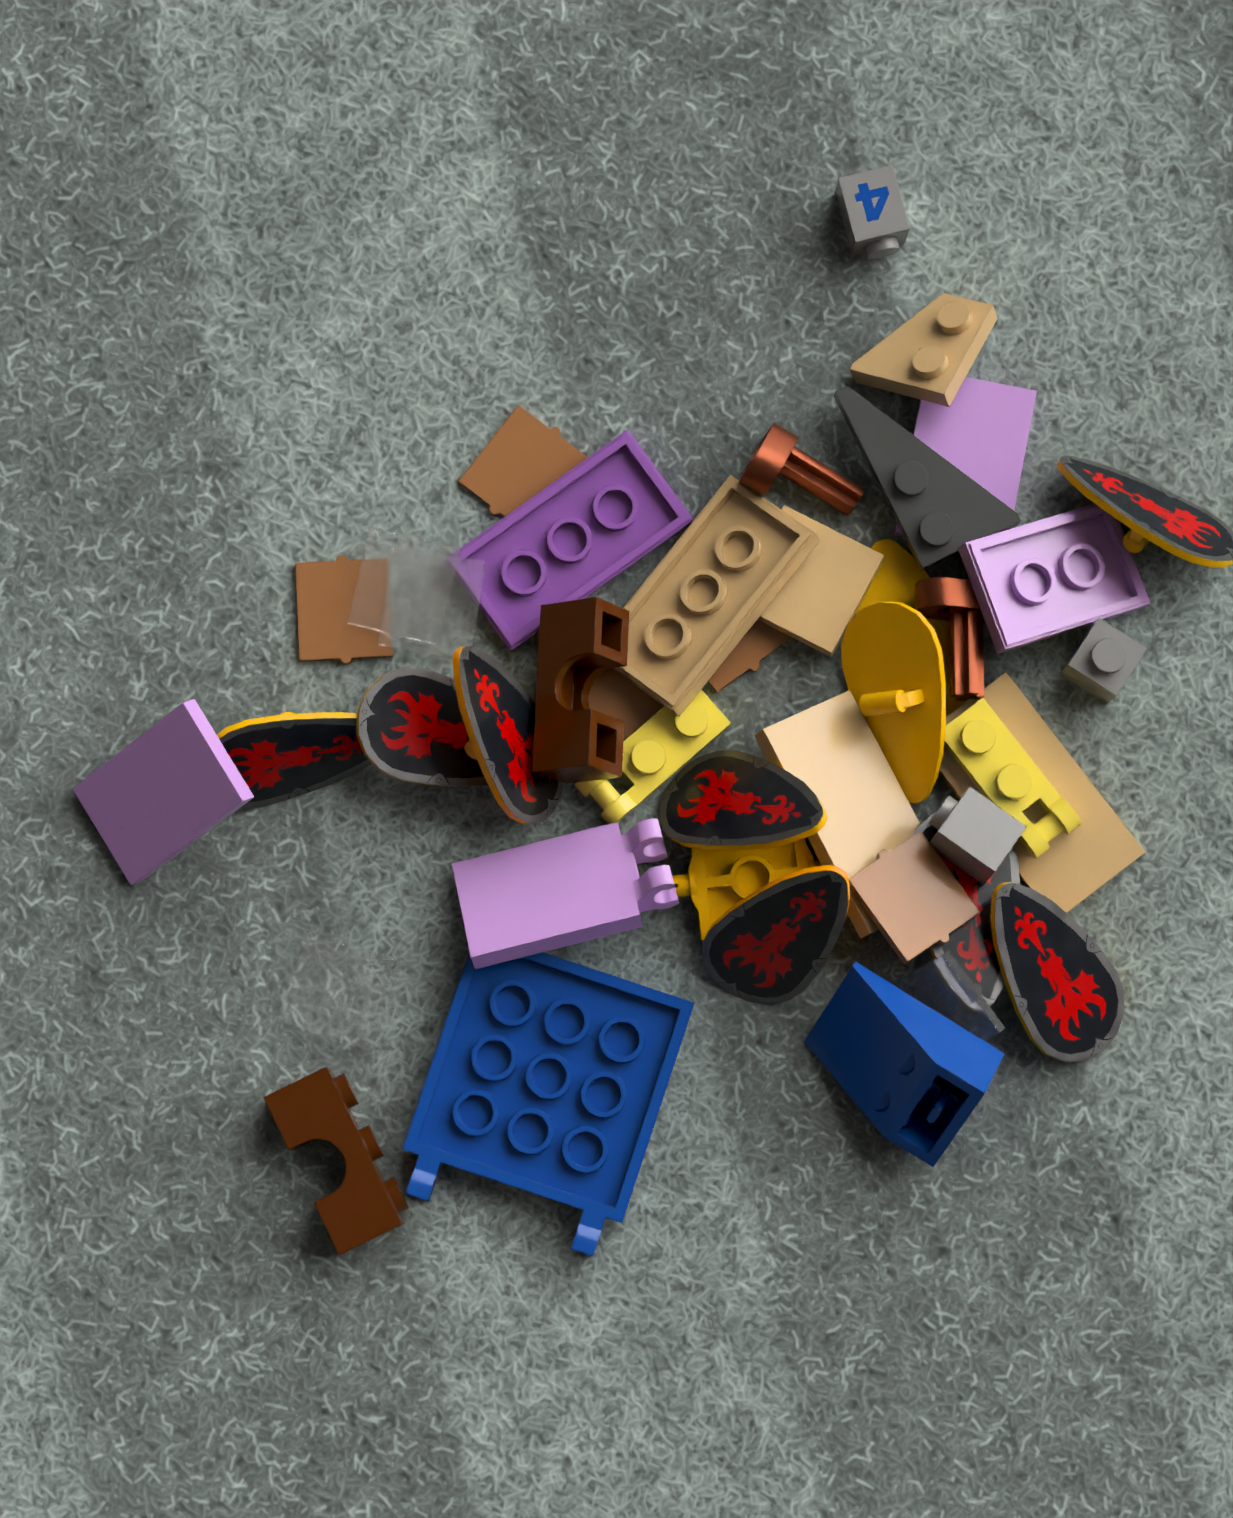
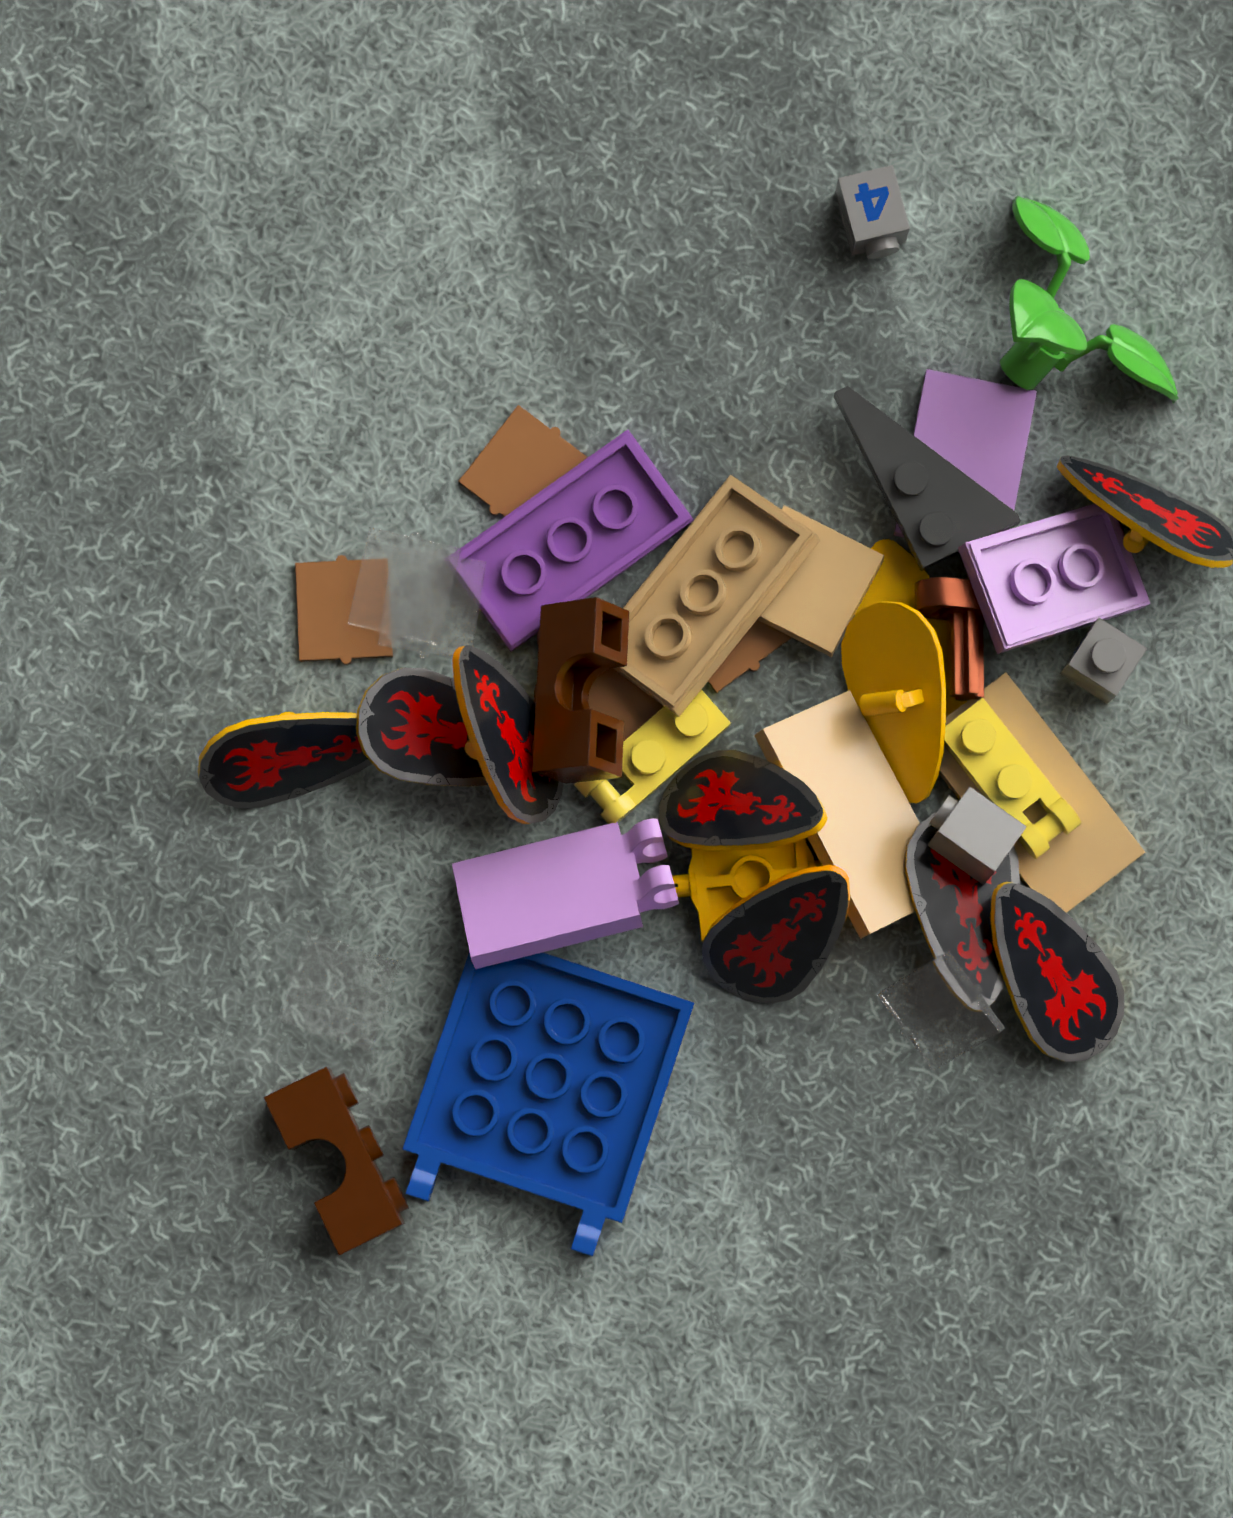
(163, 792): lavender tile -> none
(779, 456): copper piece -> none
(902, 1062): blue slope -> none
(912, 897): piece -> none
(929, 351): tan wing -> none
(1047, 331): none -> bright green plant

